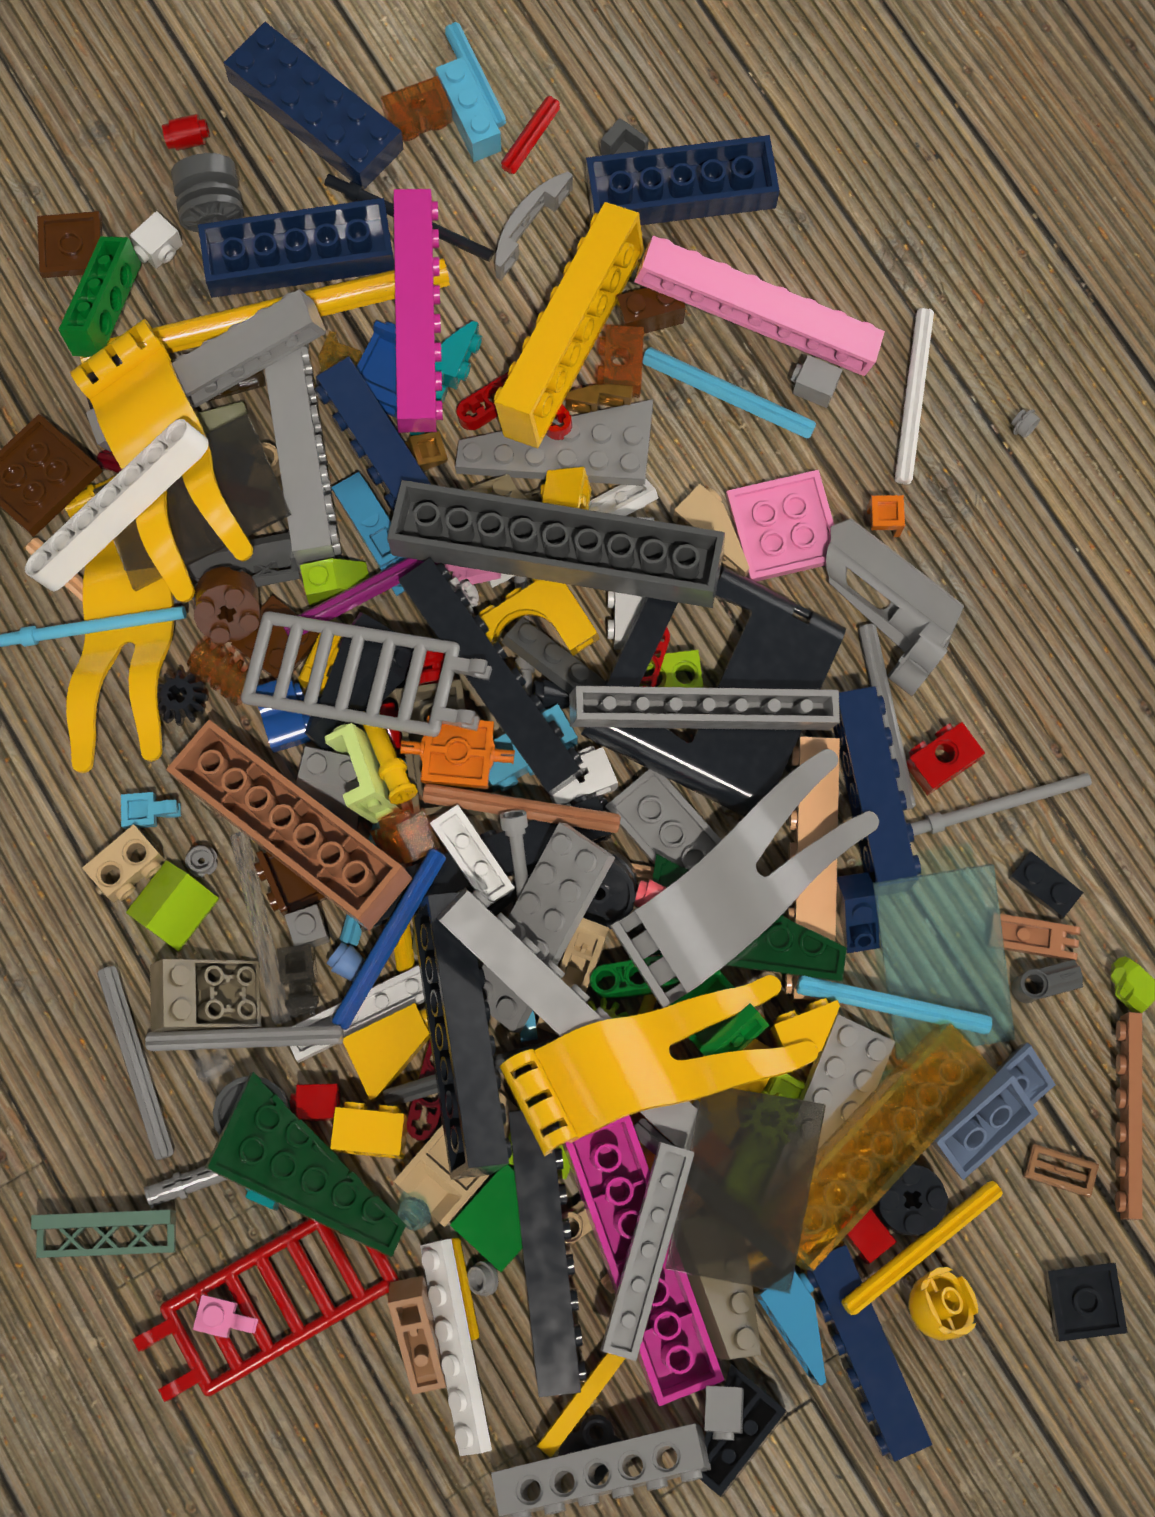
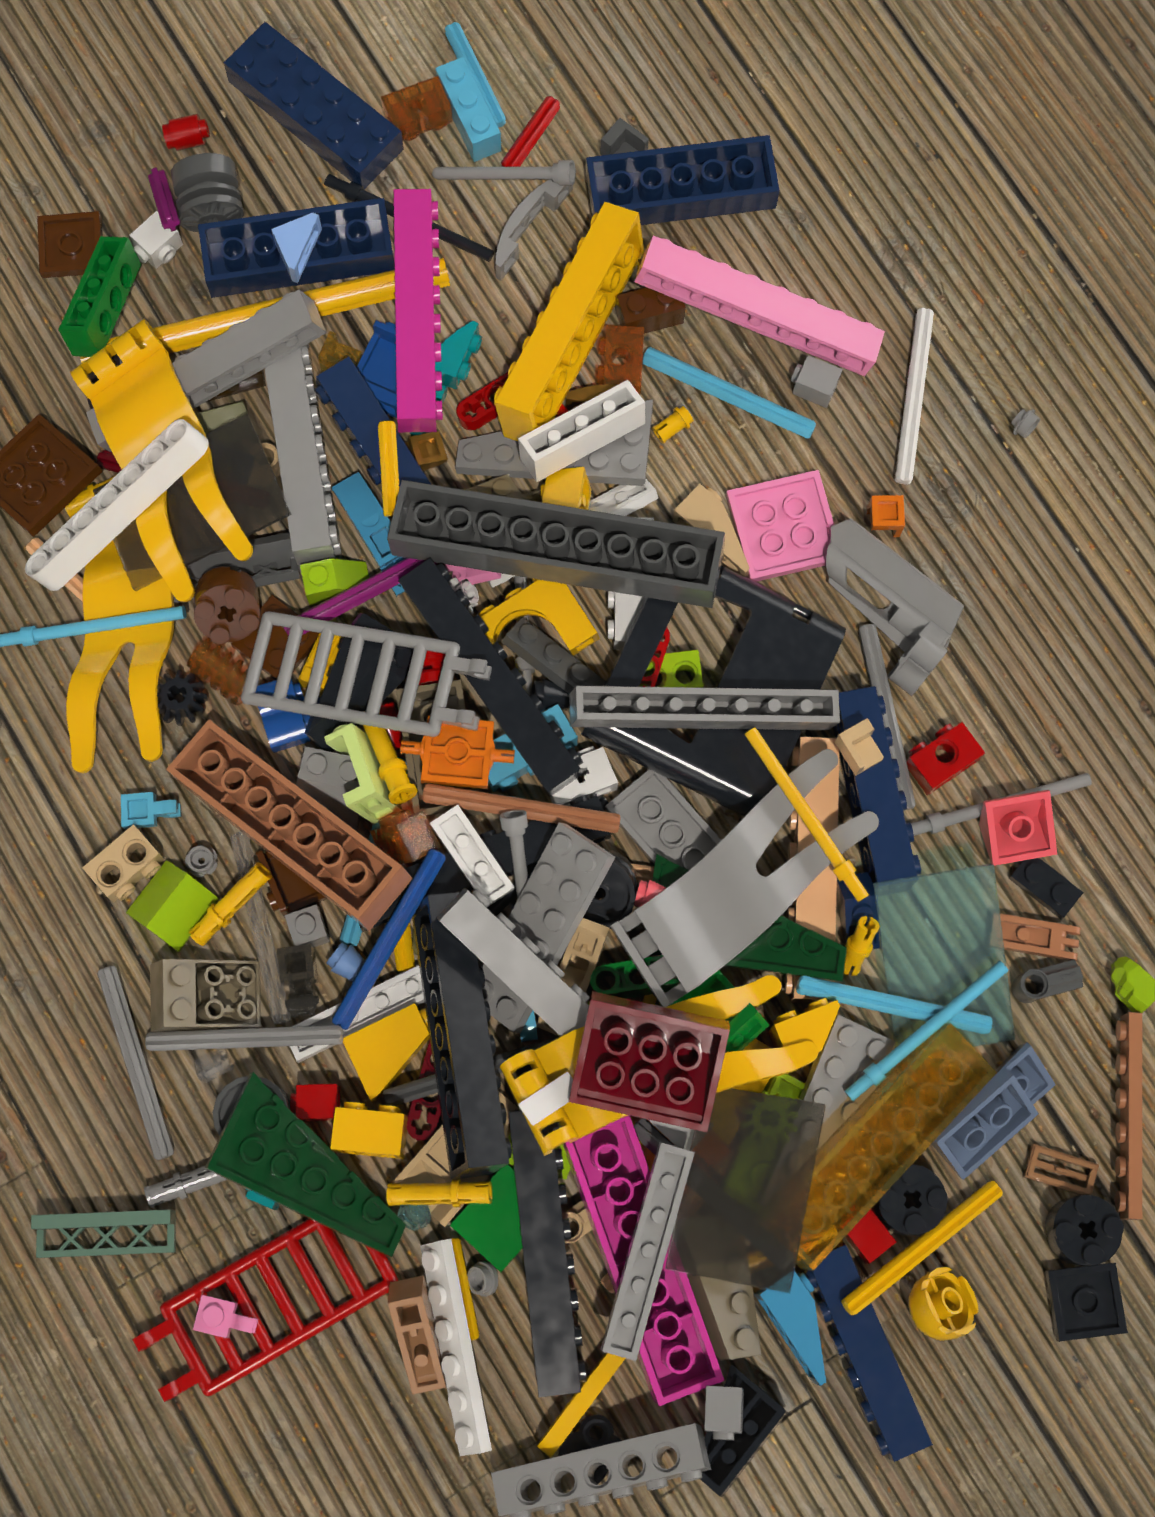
(163, 199): none -> magenta axle
(220, 914): none -> yellow pin
(296, 241): none -> light blue slope
(388, 466): none -> yellow axle
(440, 1193): none -> yellow pin
(547, 1099): none -> white sticker
(561, 172): none -> light grey piece
(582, 430): none -> white brick
(649, 1061): none -> dark red slope
(673, 424): none -> yellow pin
(843, 869): none -> yellow bar
(859, 747): none -> tan panel
(860, 944): none -> yellow pin
(875, 1073): none -> medium azure bar
(1018, 827): none -> coral slope
(1102, 1224): none -> black brick

